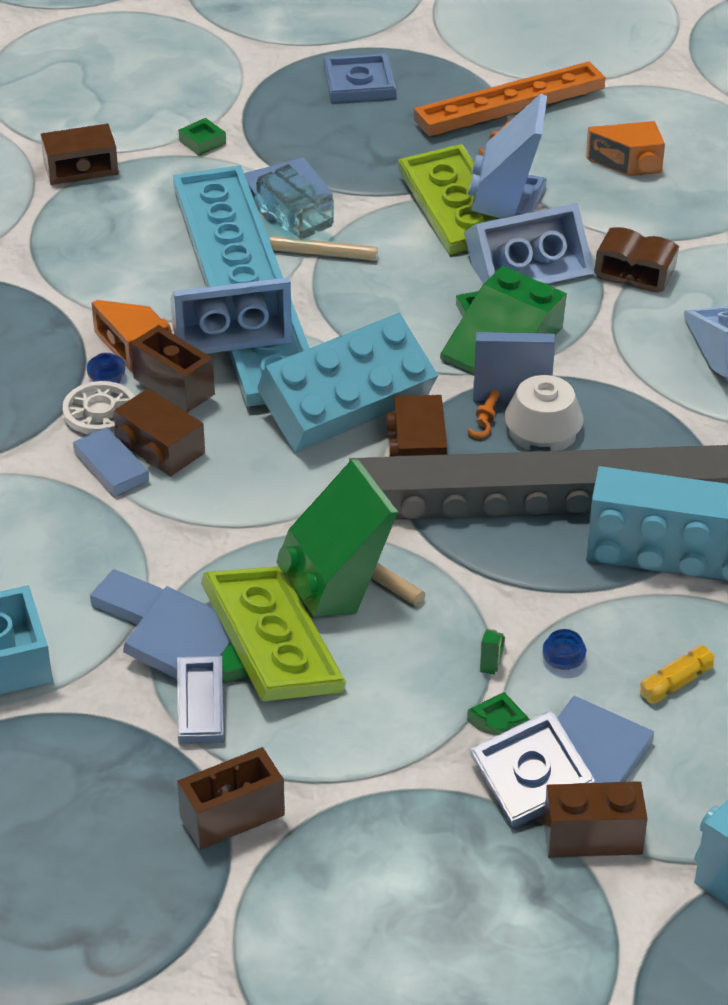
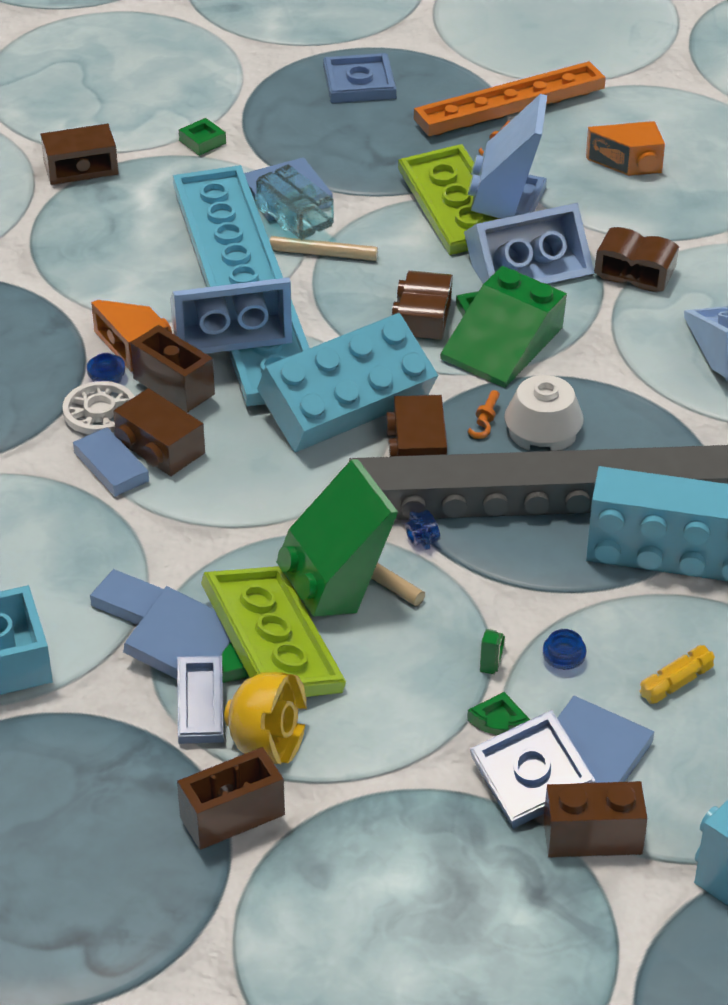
(267, 715): none -> yellow cylinder
(422, 529): none -> clear blue plate
(425, 302): none -> reddish brown brick
(508, 360): medium blue tile -> none

